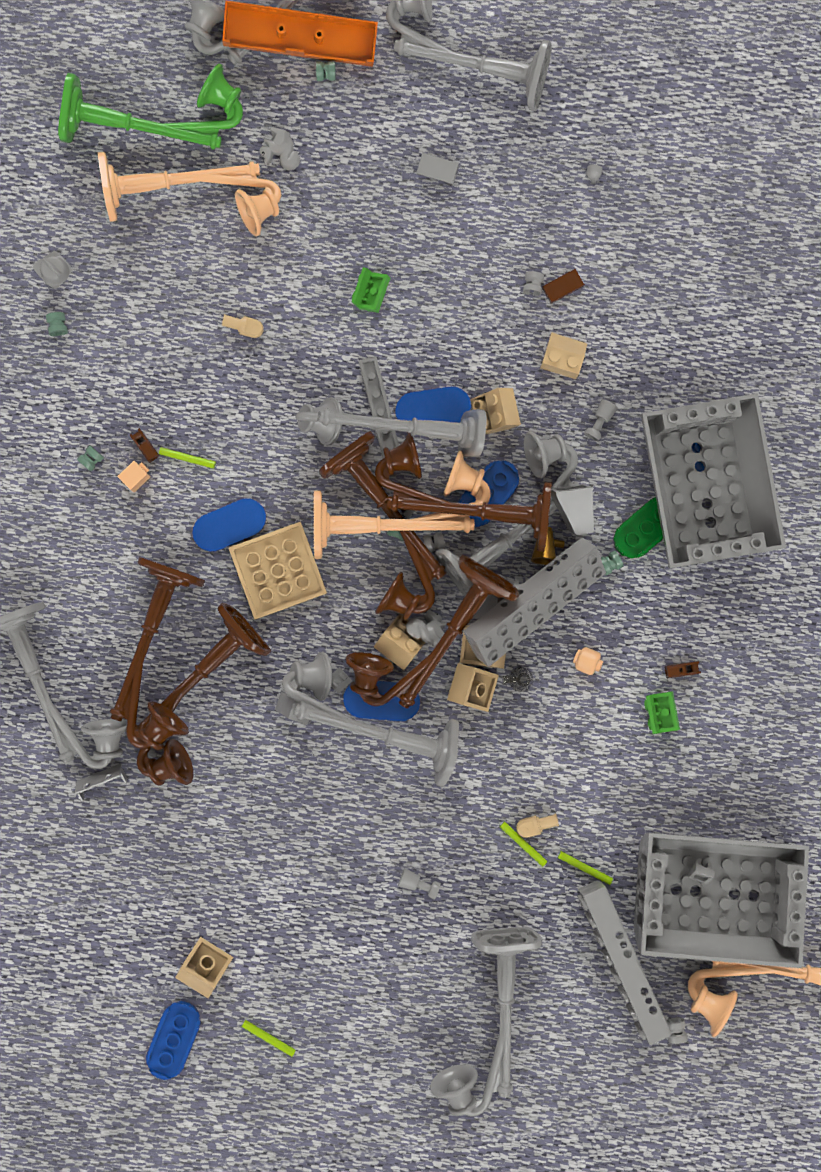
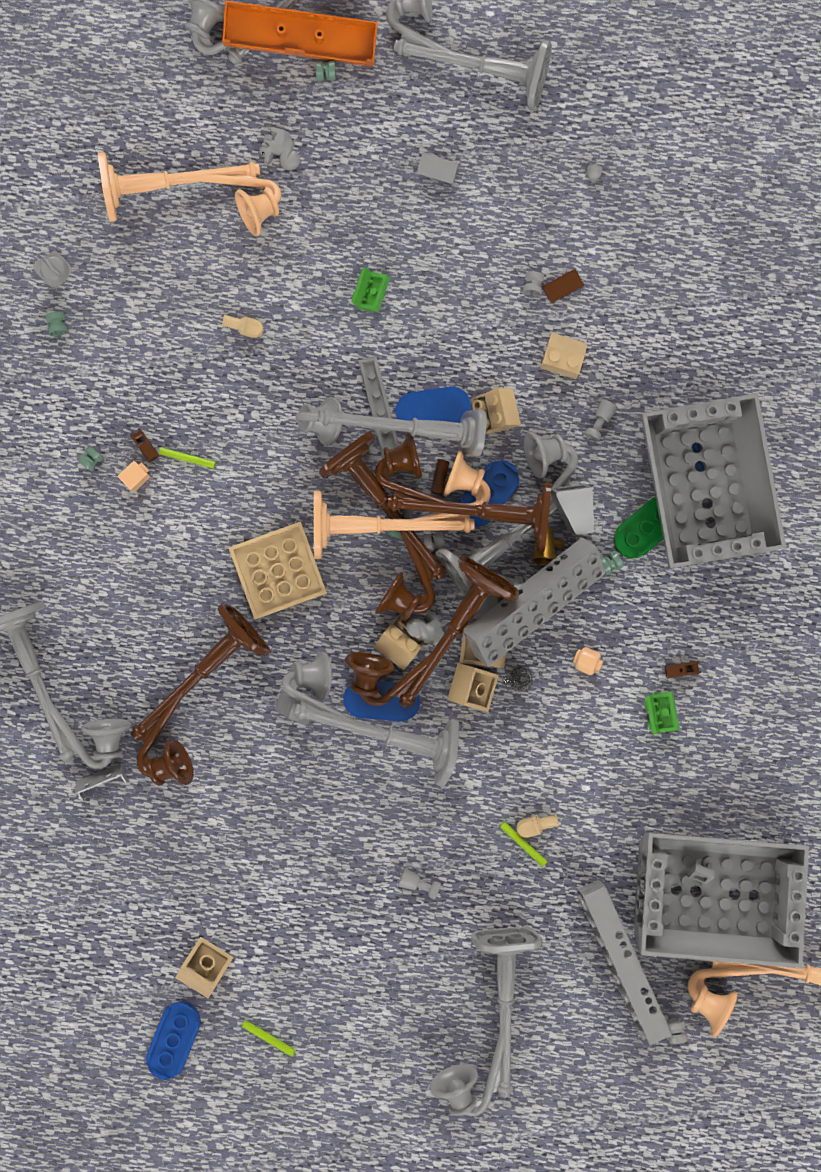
(163, 721): reddish brown piece -> none
(214, 91): bright green piece -> none
(229, 525): blue tile -> none
(340, 680): light grey tile -> none
(439, 476): none -> reddish brown bar
(585, 868): lime bar -> none

